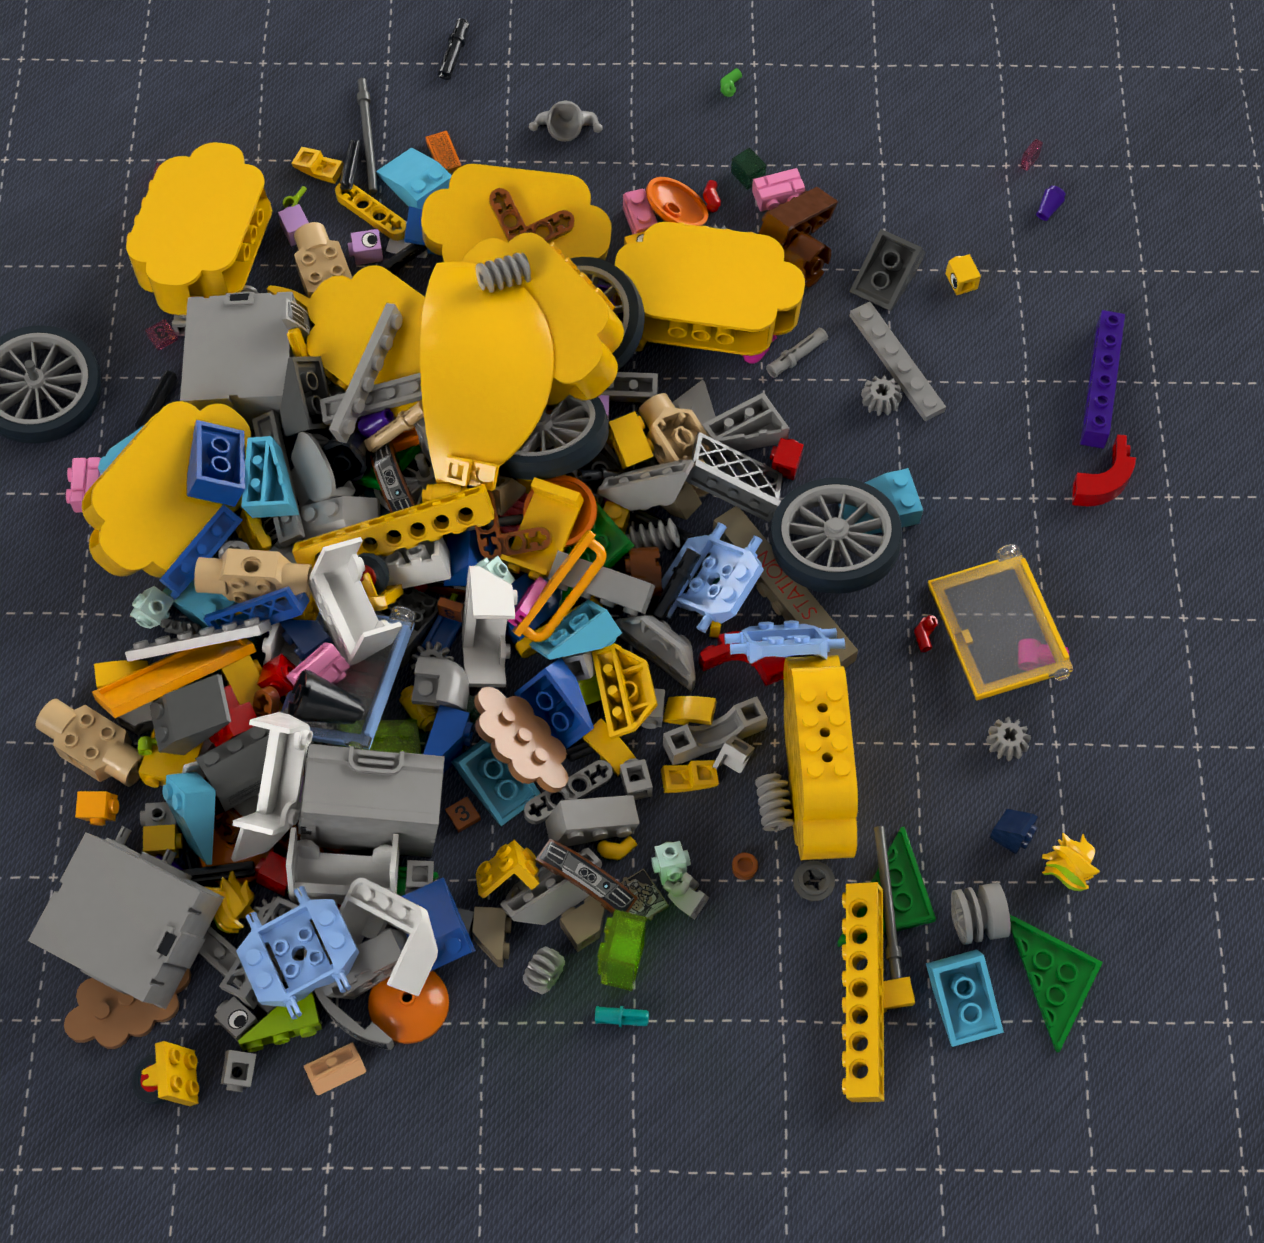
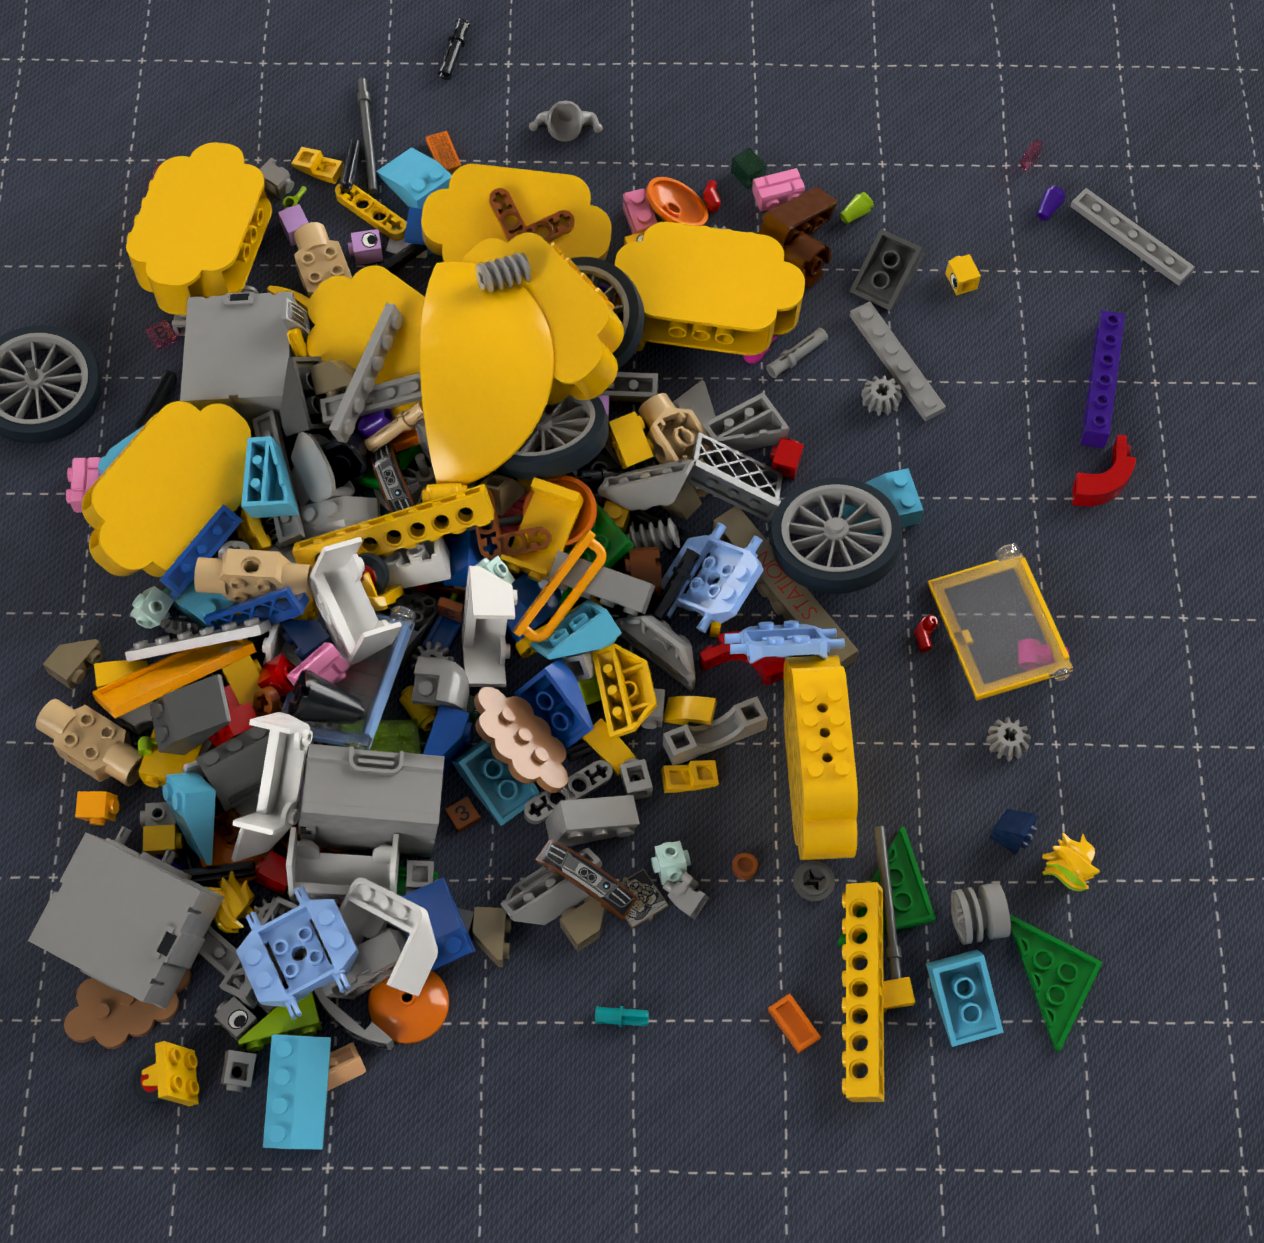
(73, 660): none -> dark tan slope
(216, 464): blue slope -> none
(276, 179): none -> light grey brick
(297, 1092): none -> medium azure slope
(331, 377): none -> dark tan slope
(470, 472): yellow slope -> none
(508, 861): yellow bracket -> none
(528, 600): dark pink tile -> none
(543, 970): light grey gear -> none
(616, 851): yellow arm -> none
(622, 949): clear neon green brick -> none
(728, 81): bright green arm -> none
(734, 754): light grey panel -> none
(772, 802): light grey piece -> none
(794, 1023): none -> orange tile
(858, 207): none -> lime cone
(1132, 236): none -> light grey plate

